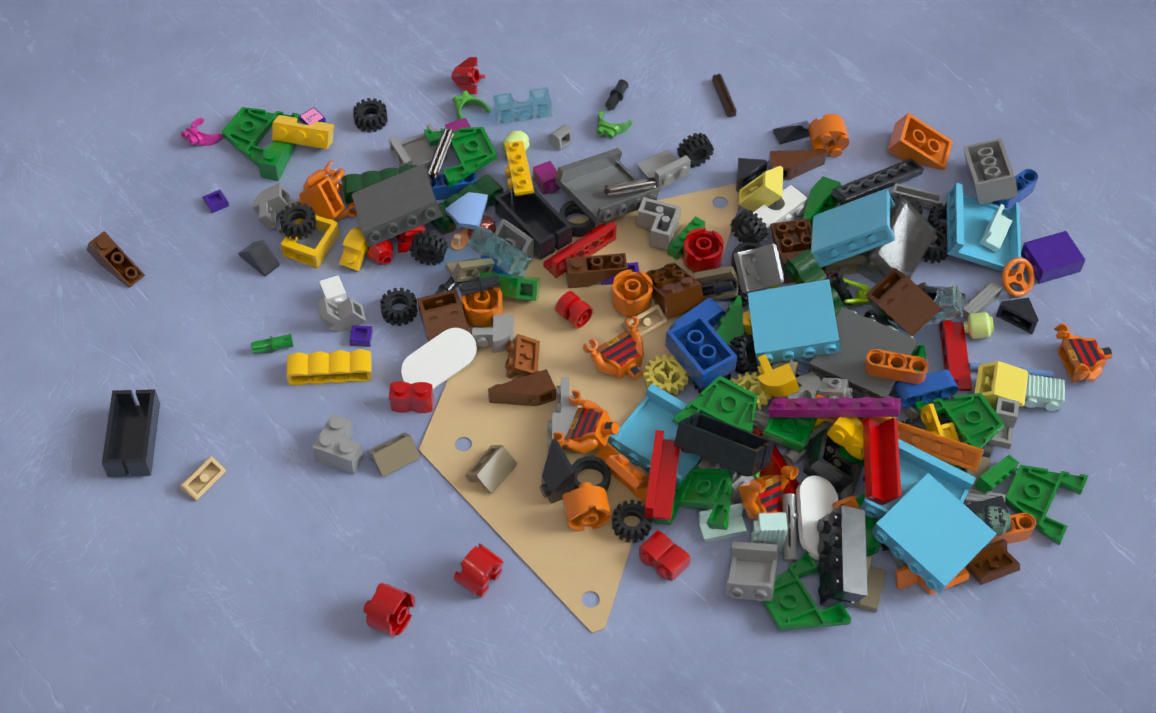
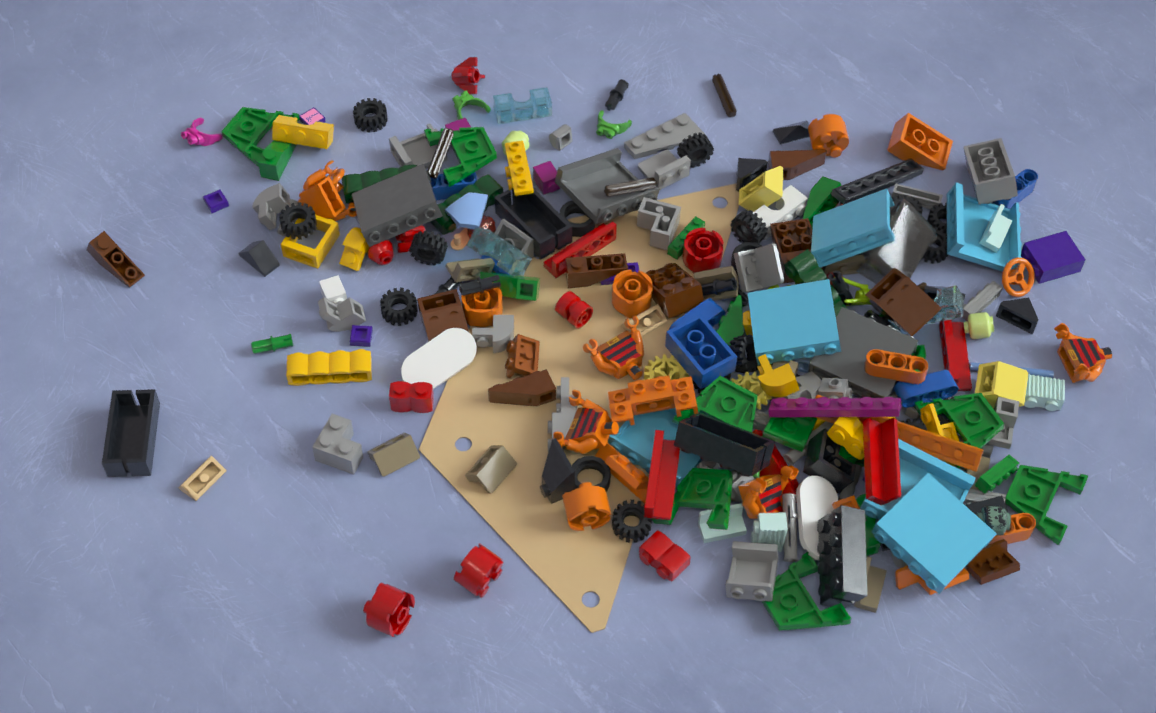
(652, 396): none -> orange bracket
(662, 137): none -> light grey wing

